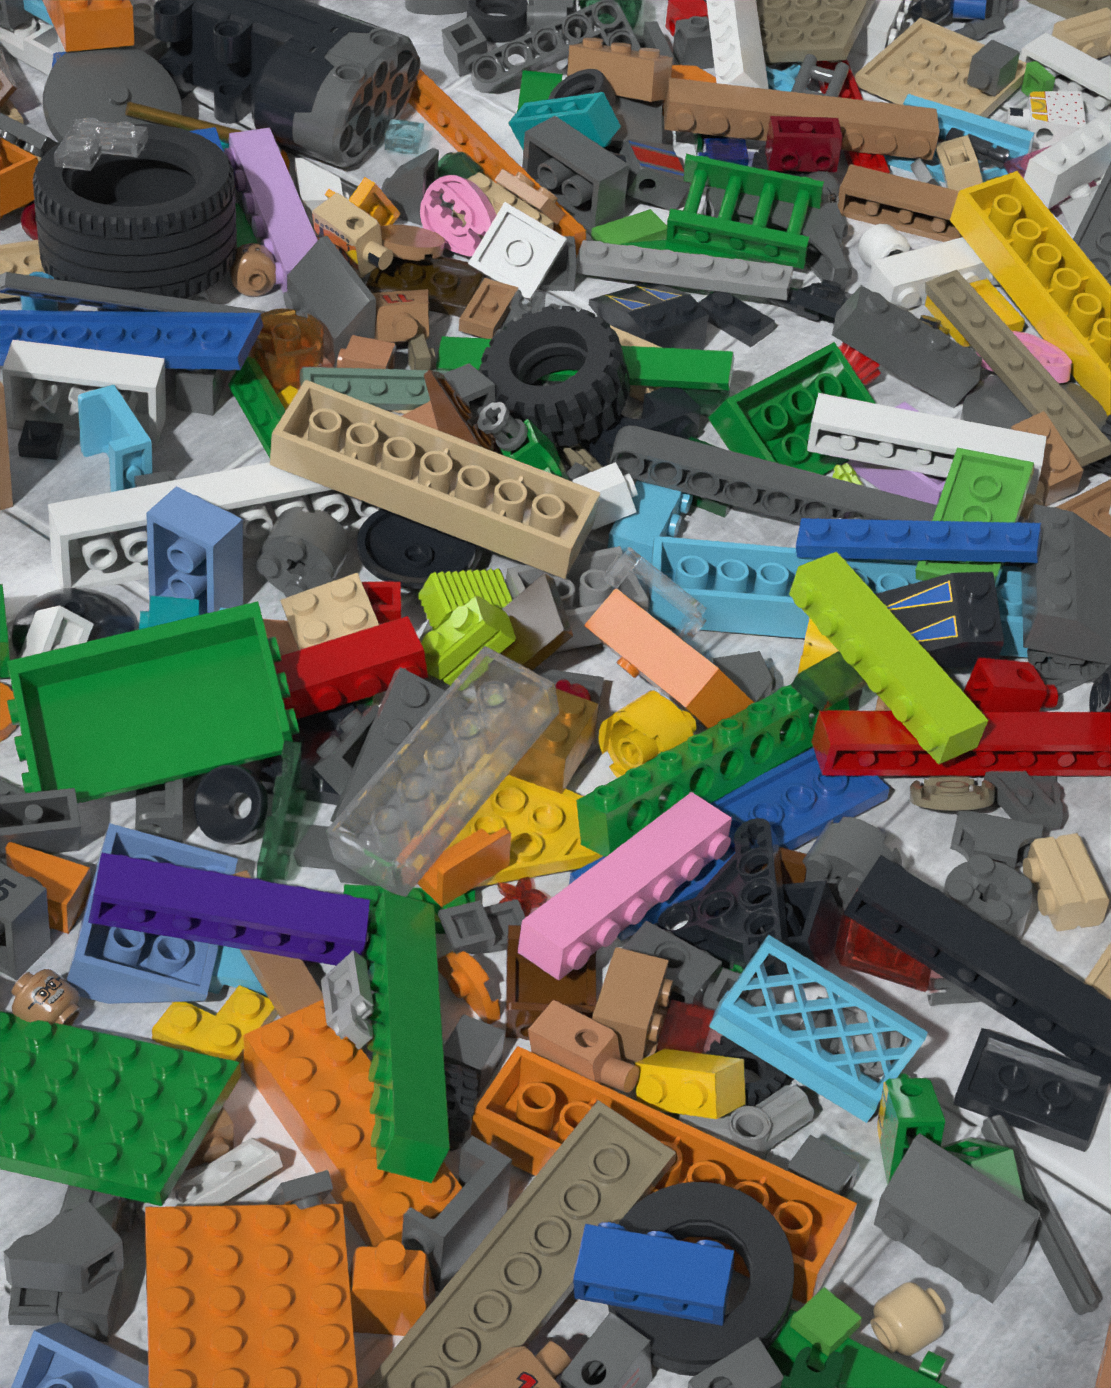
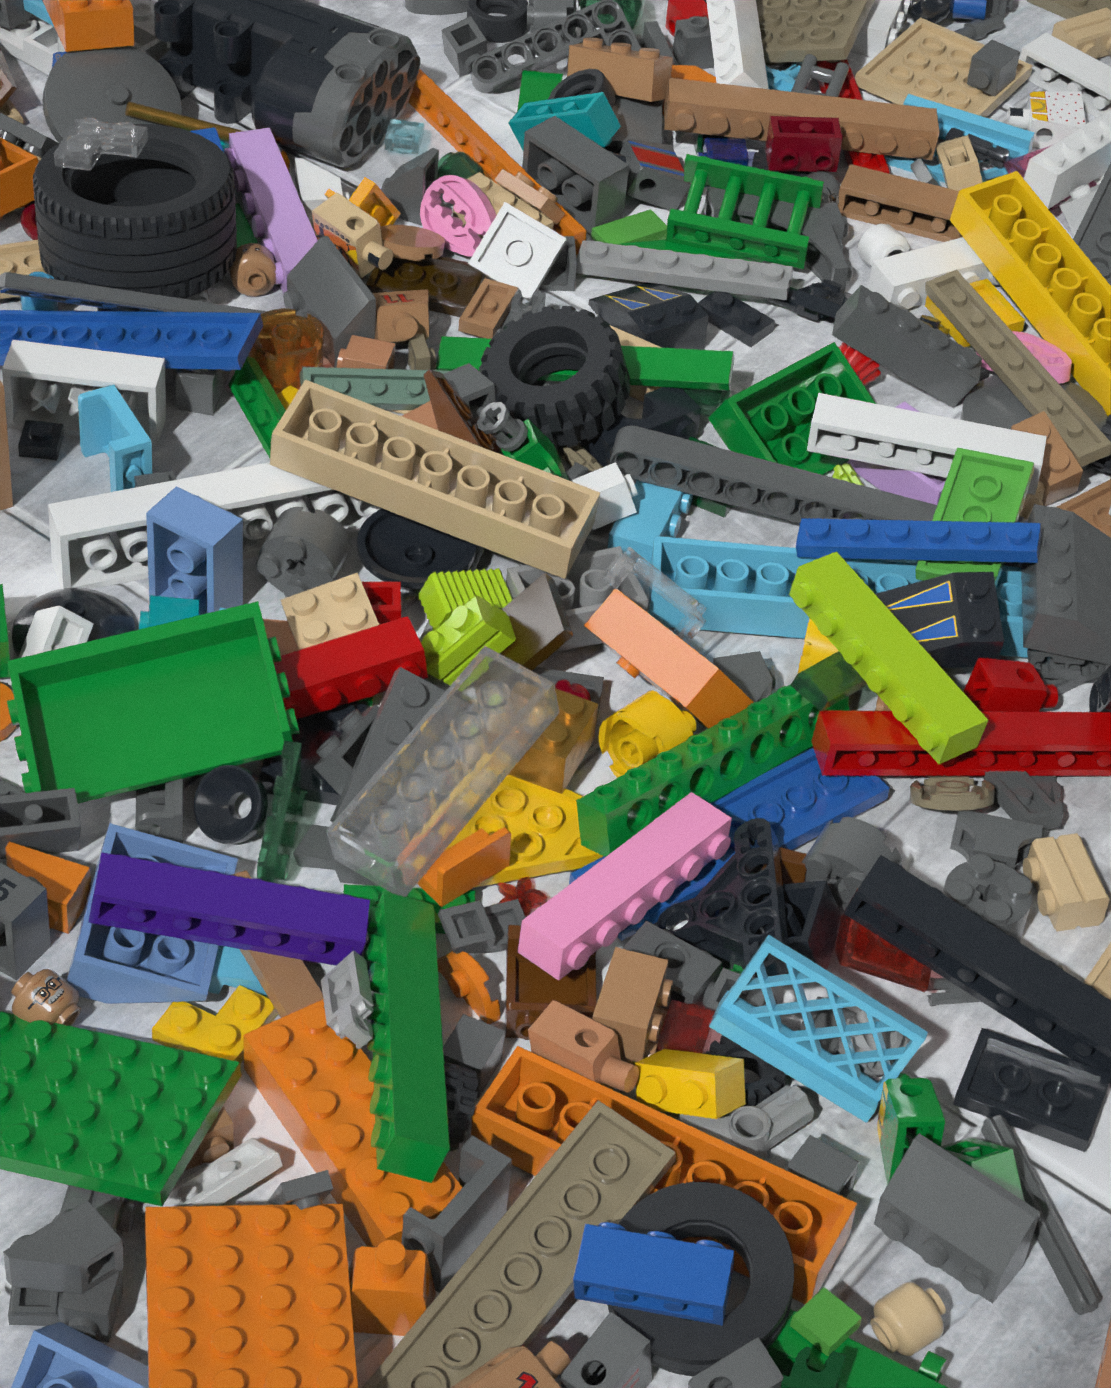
(1037, 79): bright green tile -> none

